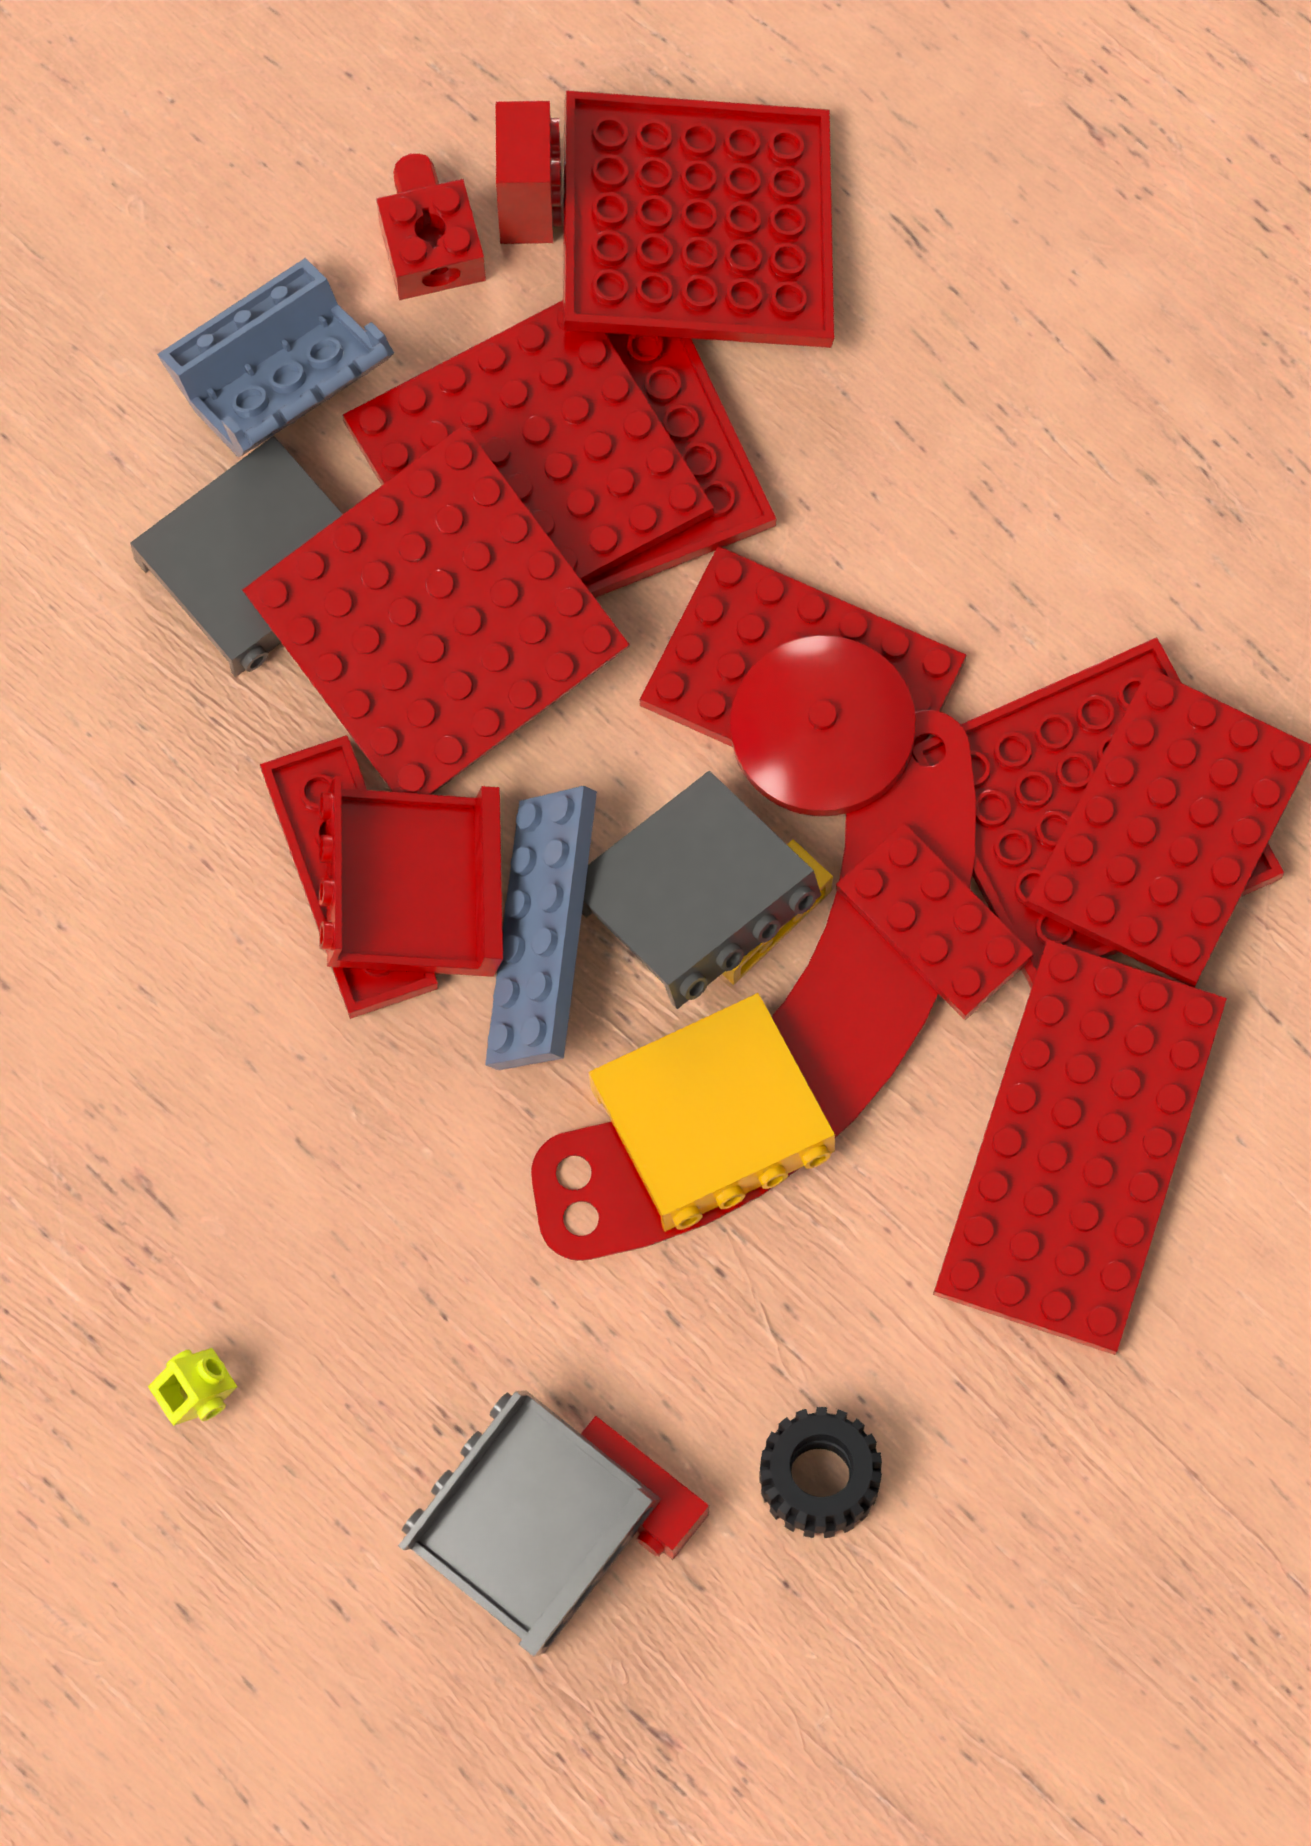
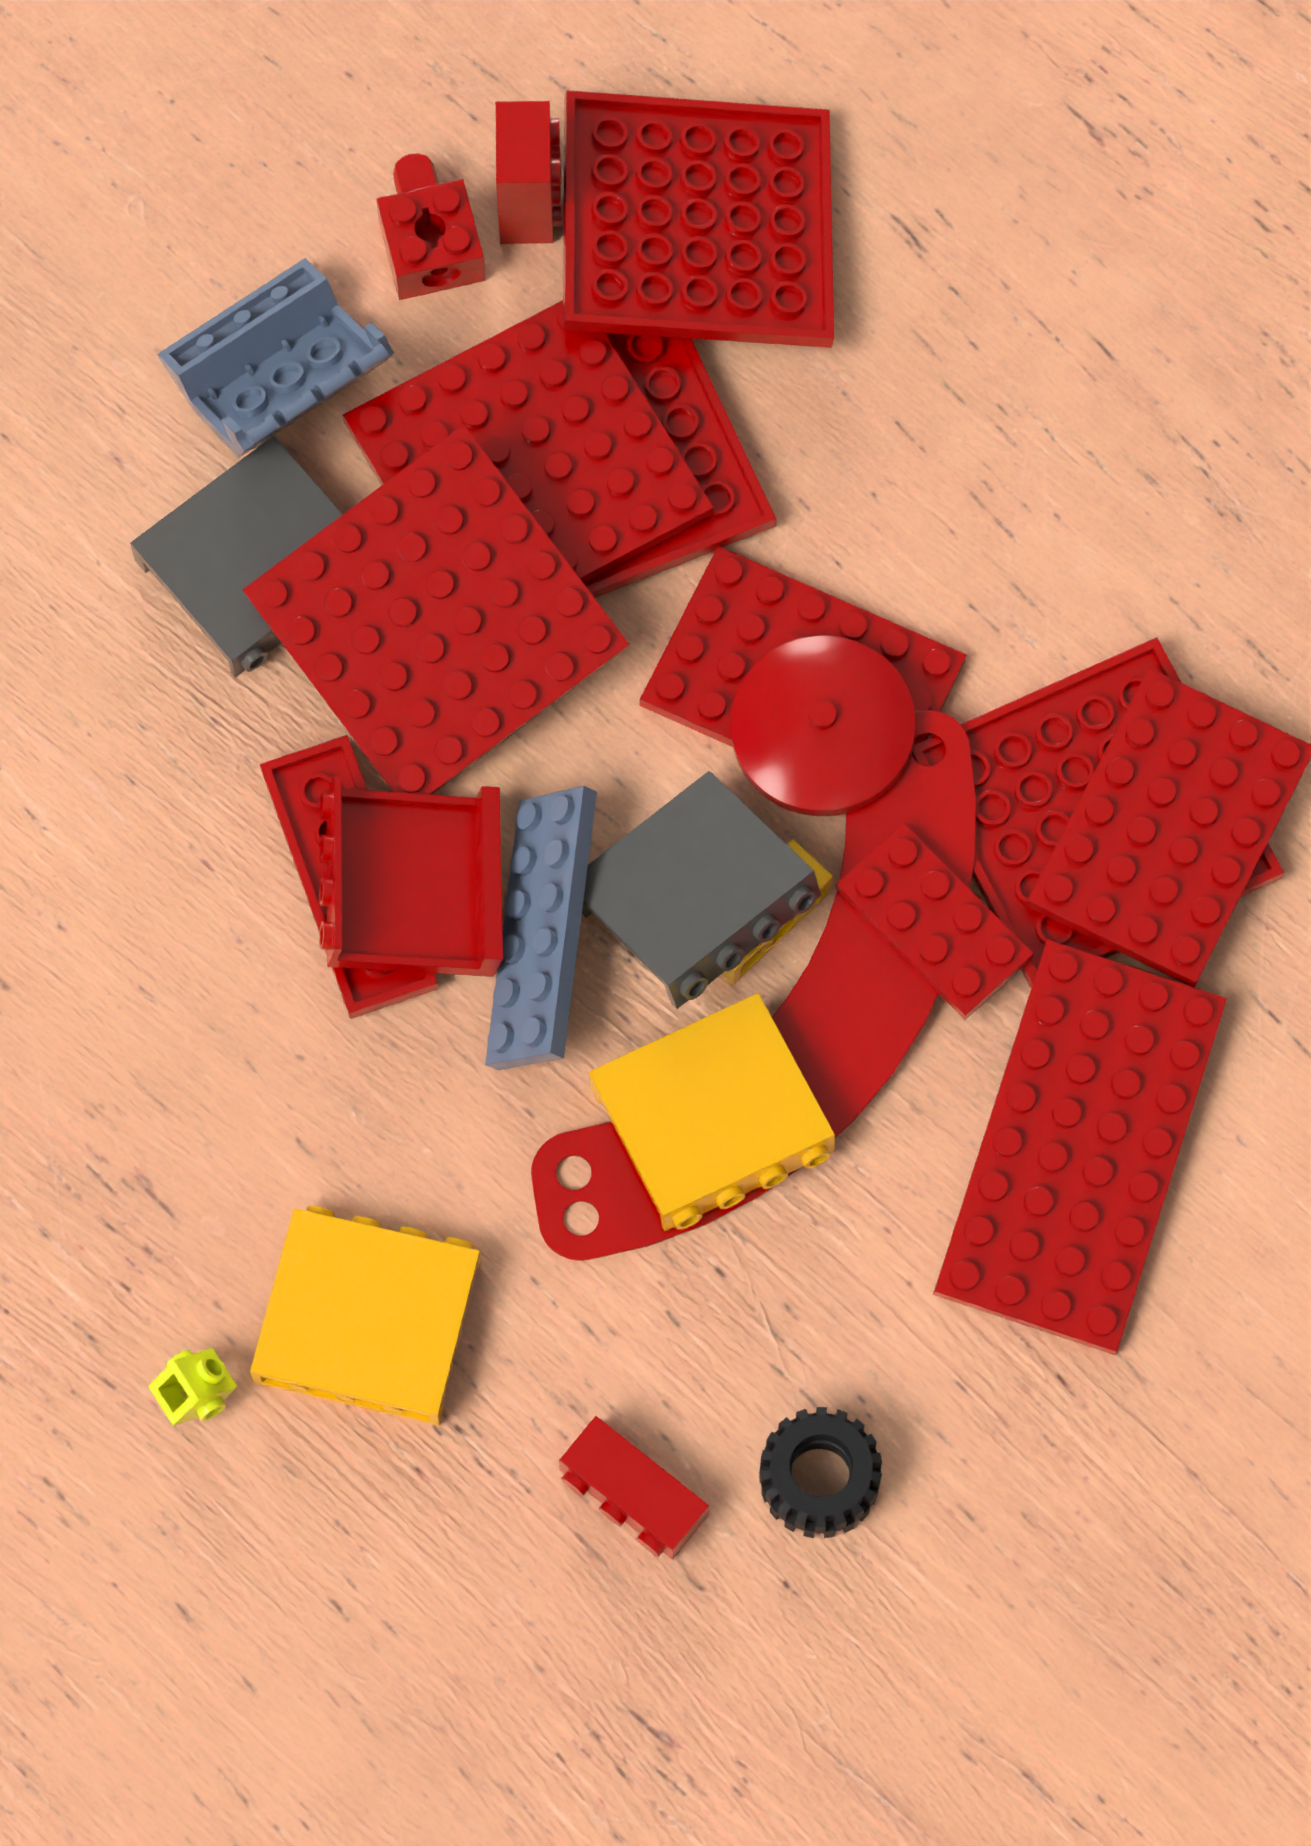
(365, 1314): none -> yellow panel
(529, 1519): panel -> none

